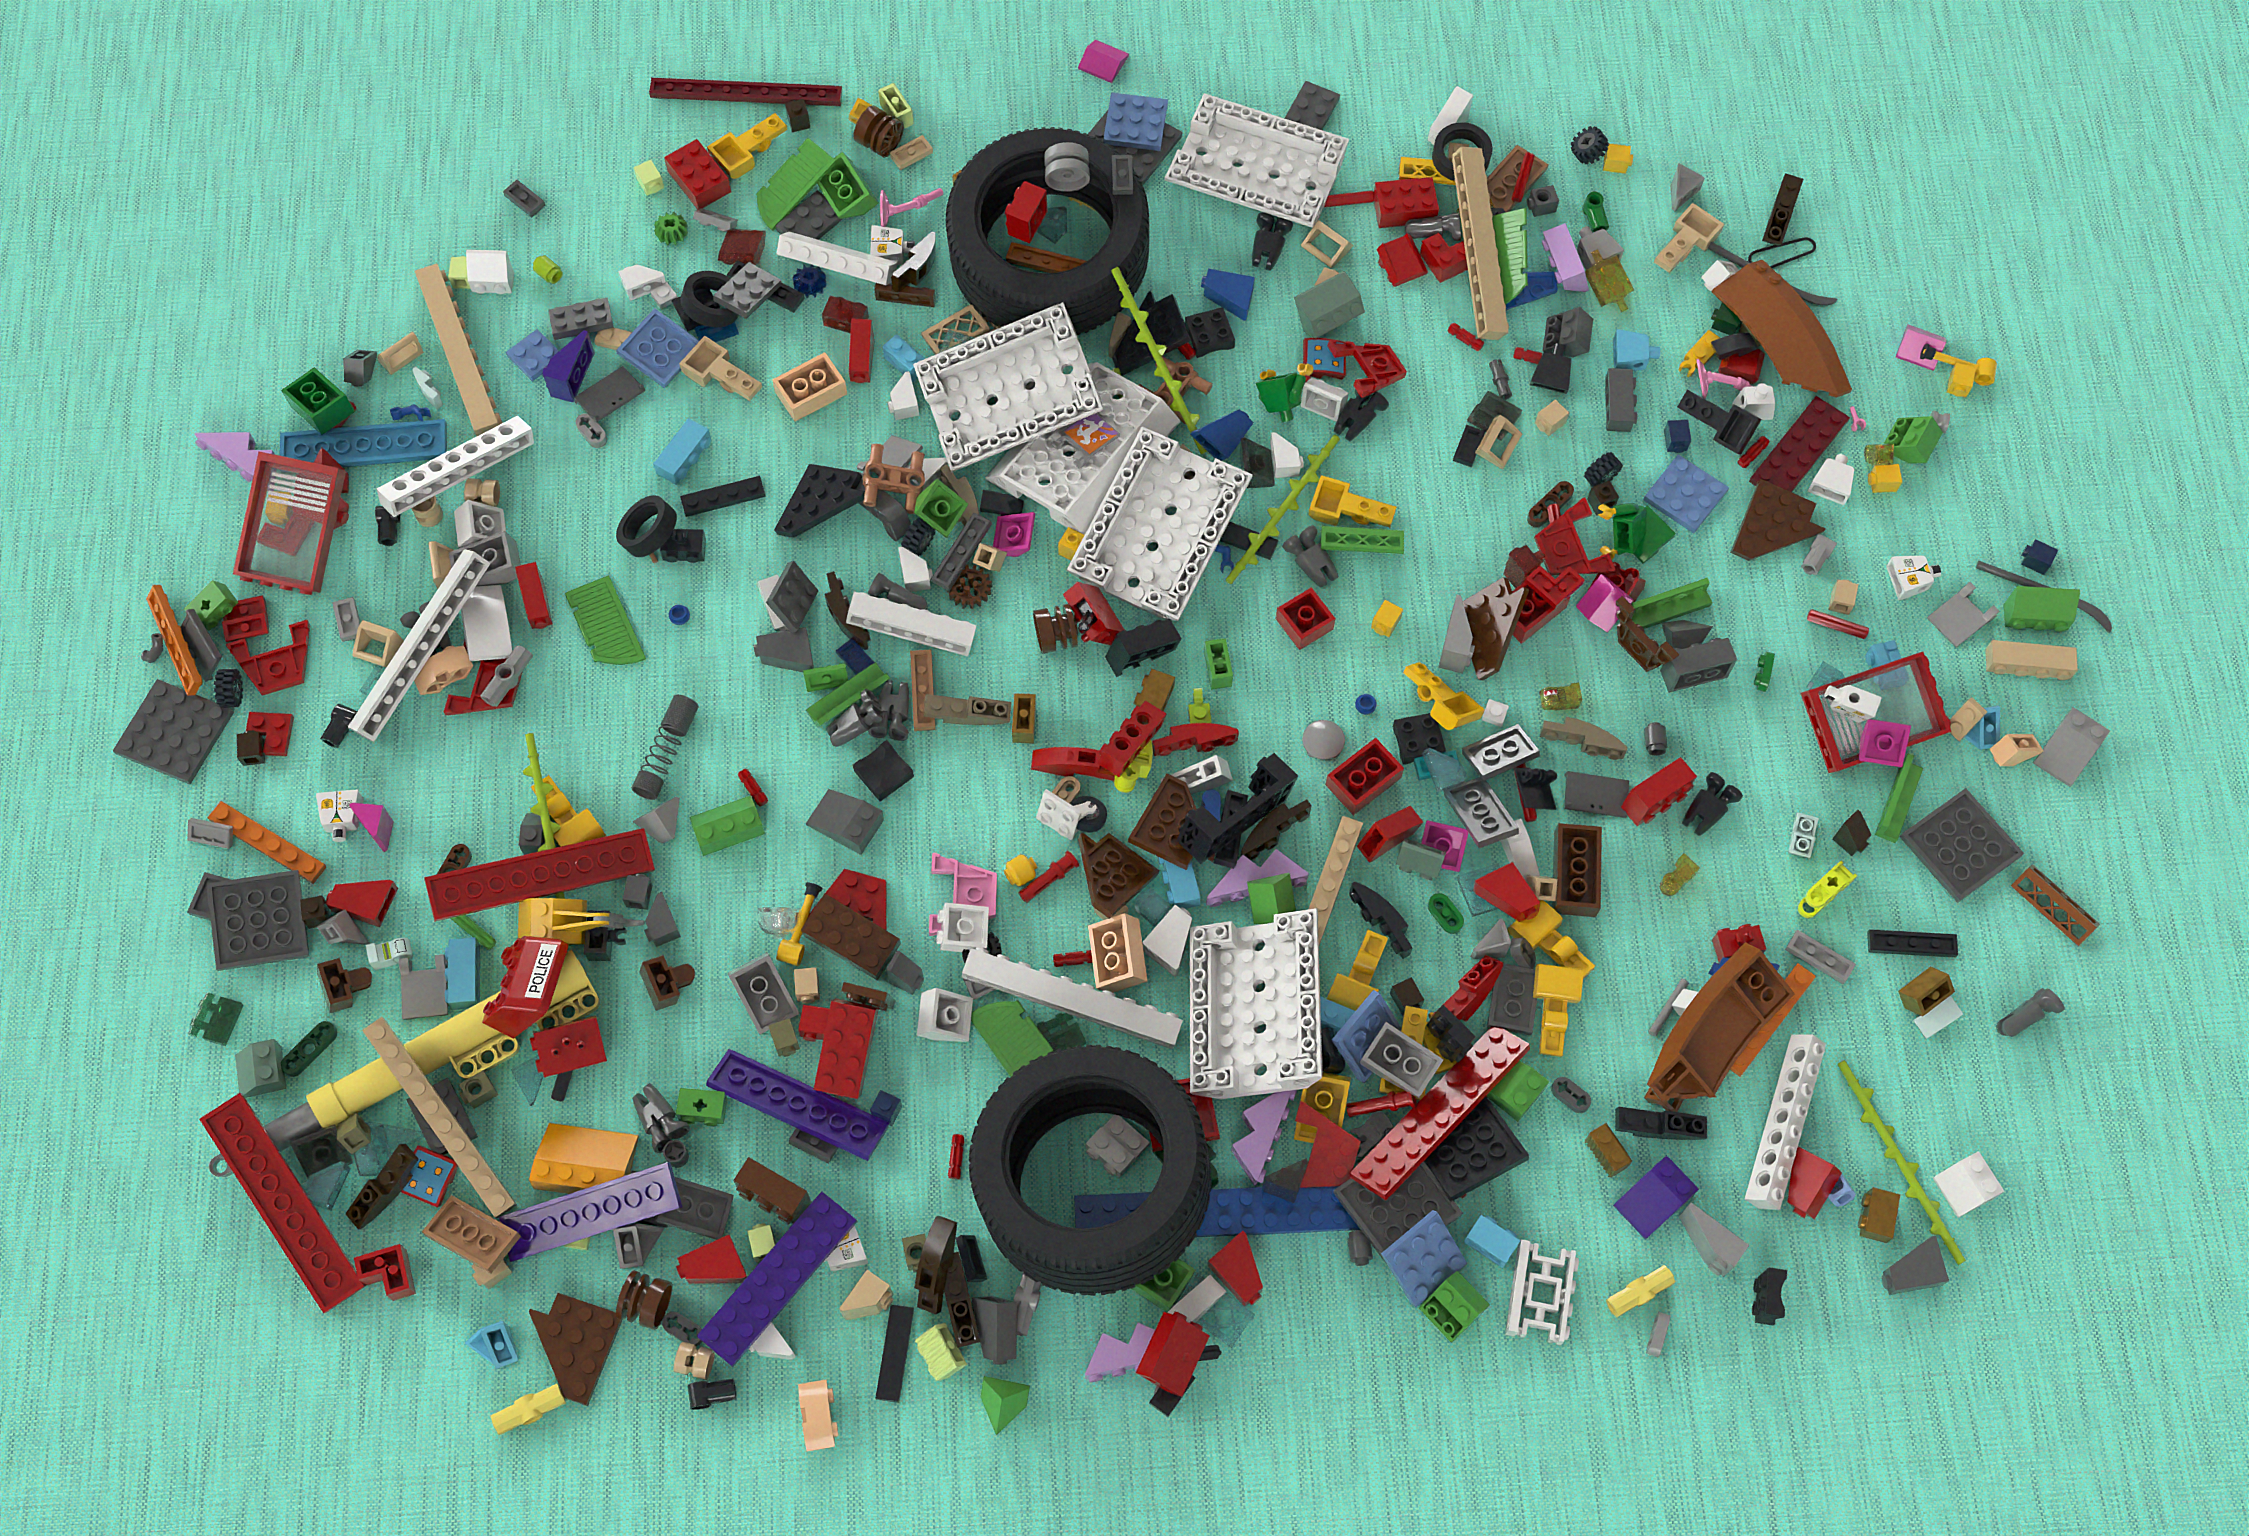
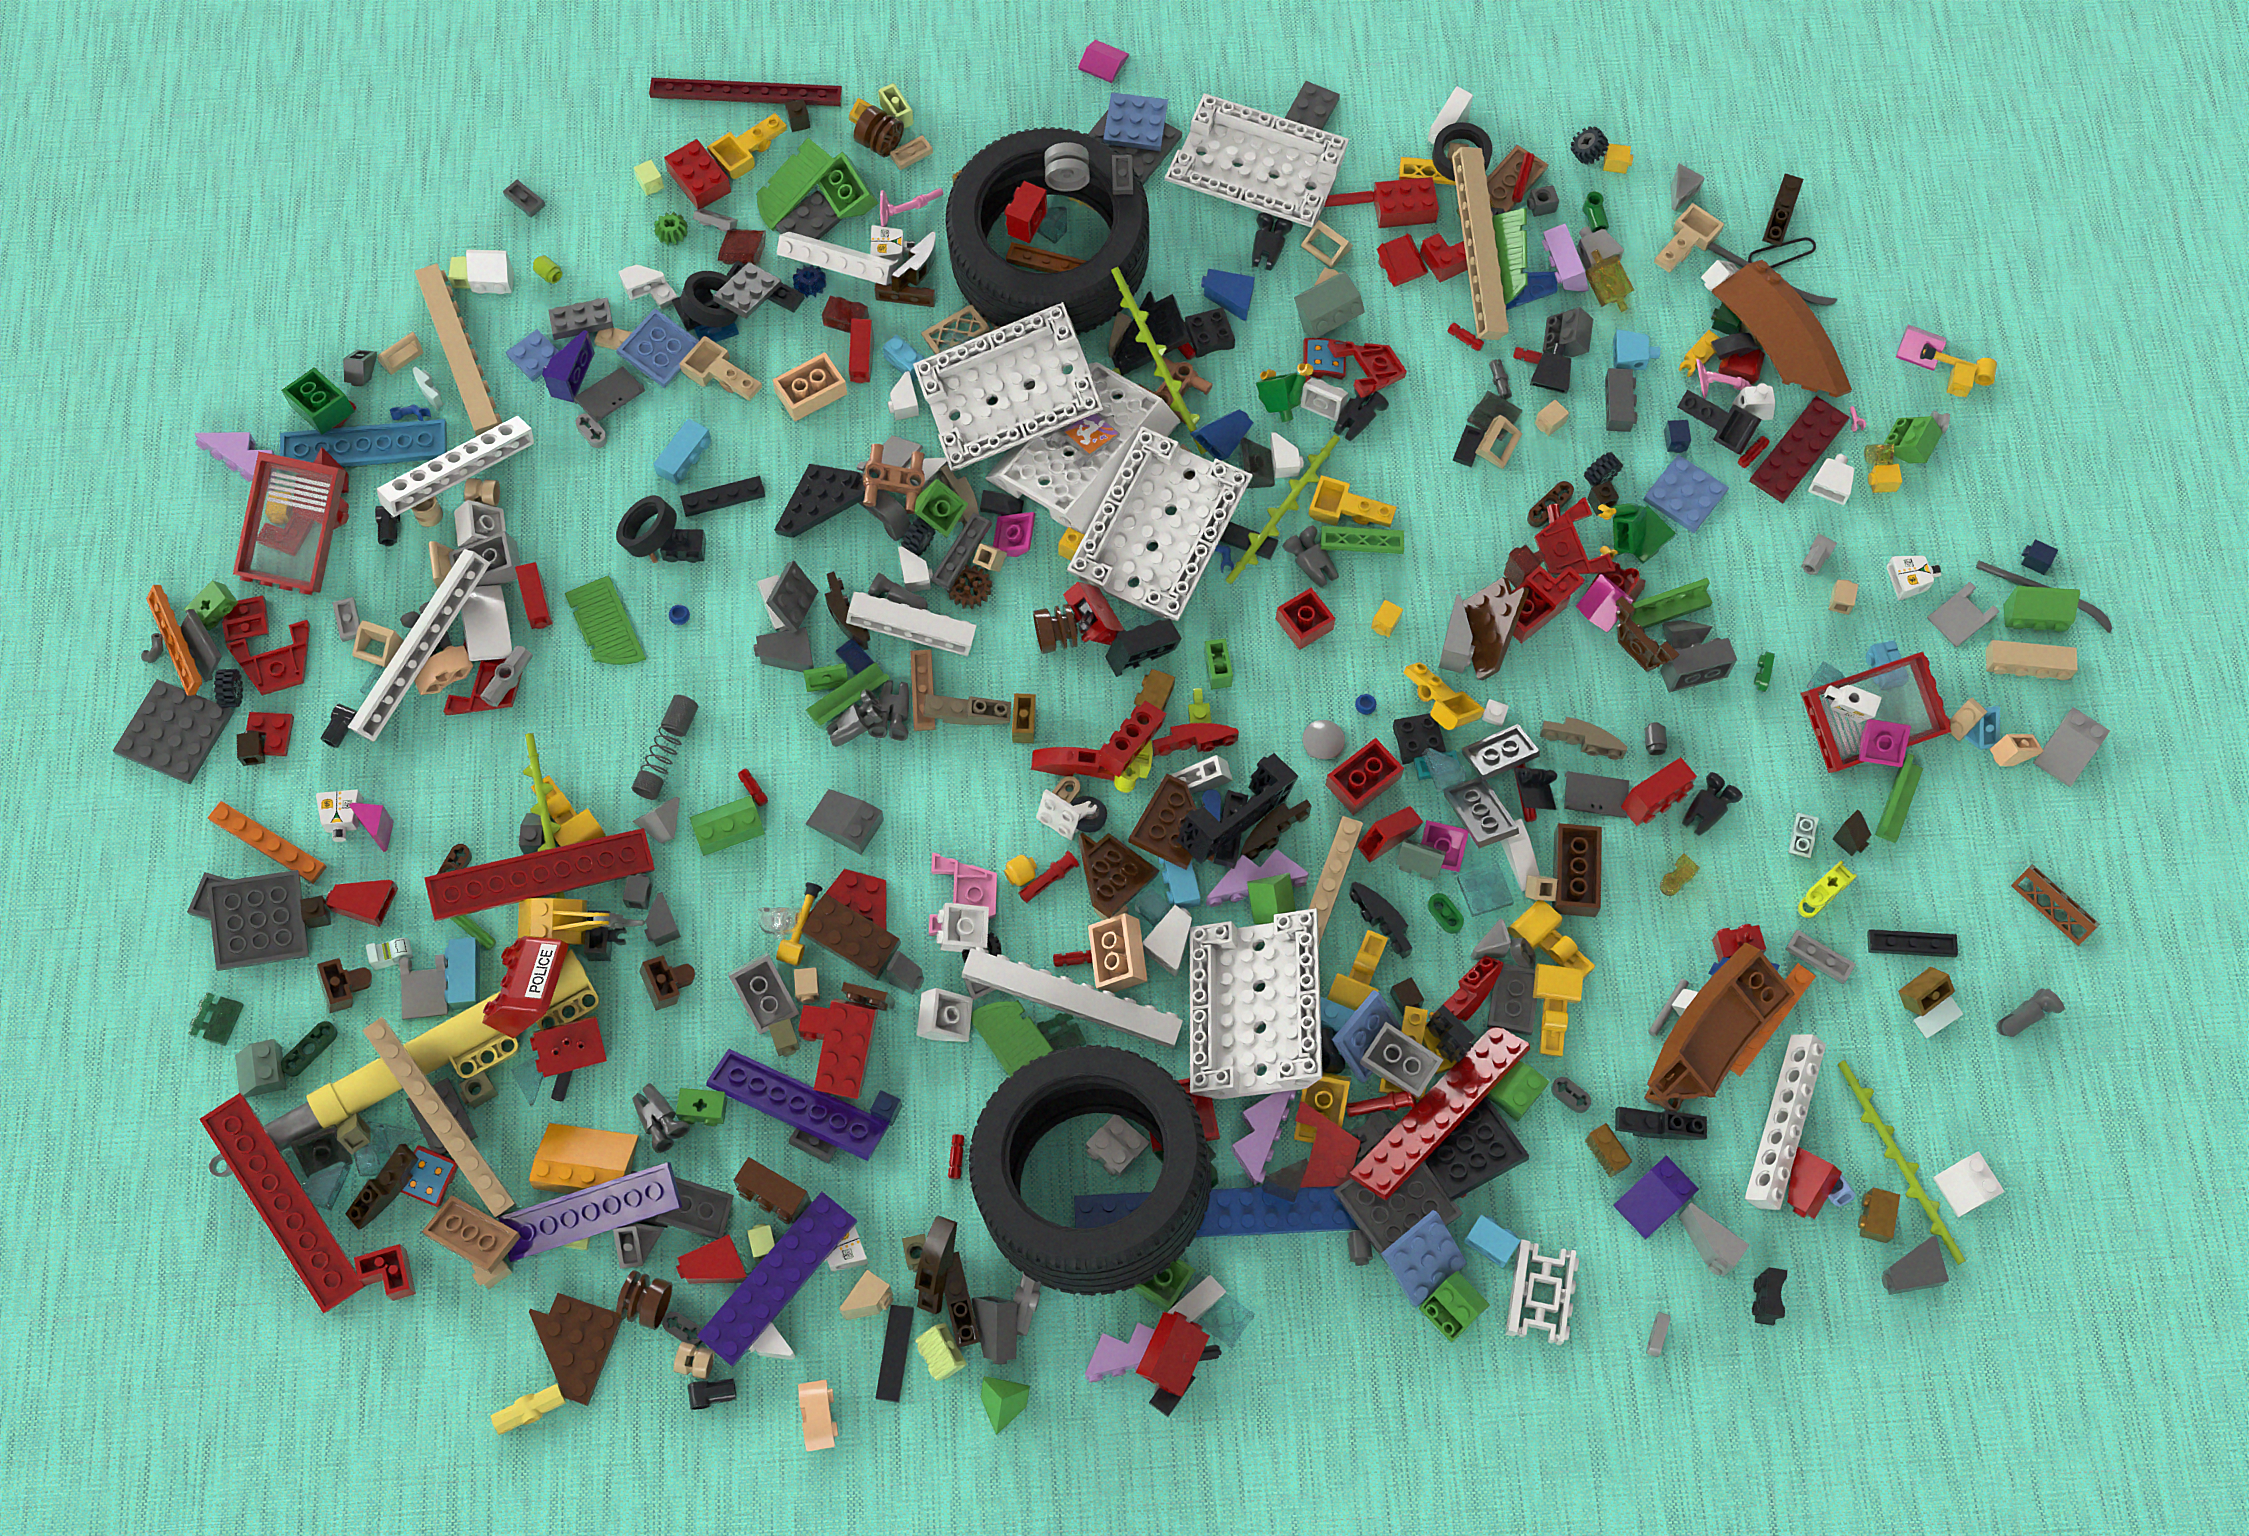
(210, 833): light grey plate -> none
(341, 929): light grey slope -> none
(494, 1344): medium azure slope -> none
(673, 1149): dark grey wheel -> none
(883, 771): black brick -> none
(971, 1258): black tile -> none
(1238, 1270): red slope -> none
(1430, 226): dark grey piece -> none
(1508, 892): red slope -> none
(1561, 697): clear yellow leg -> none
(1640, 1291): light yellow piece -> none
(1774, 522): reddish brown wing -> none
(1837, 624): red axle -> none
(1961, 845): dark grey plate -> none

